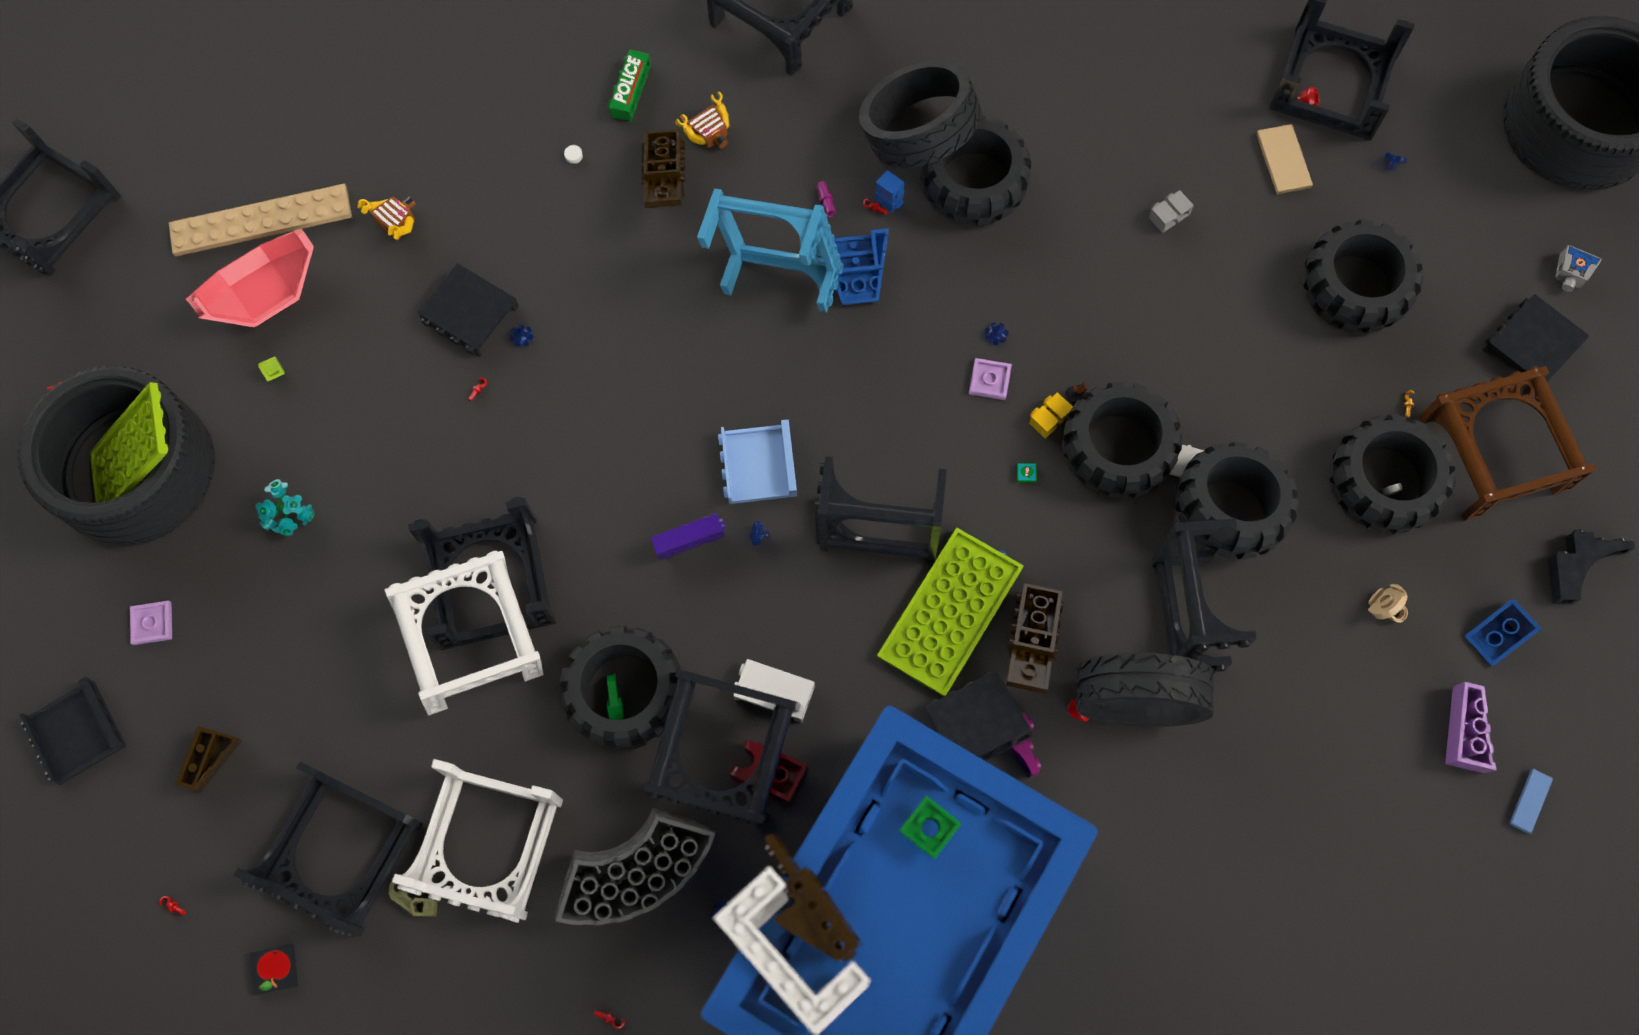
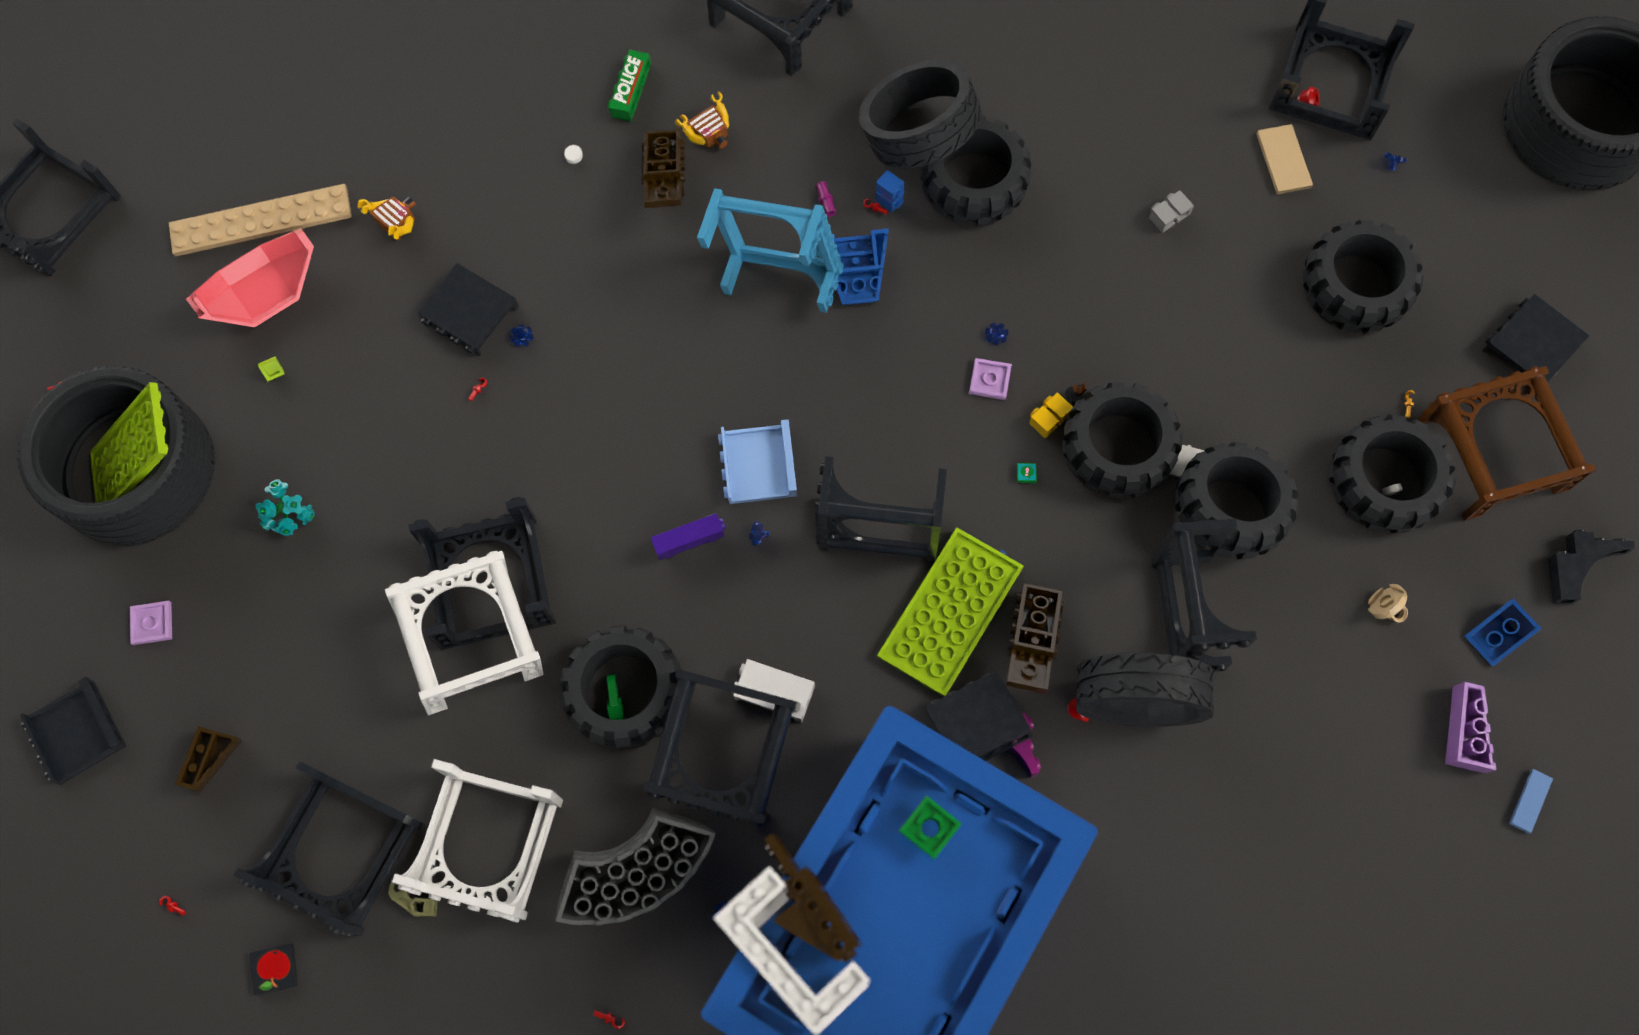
(782, 790): dark red brick -> none
(1575, 267): light grey torso -> none

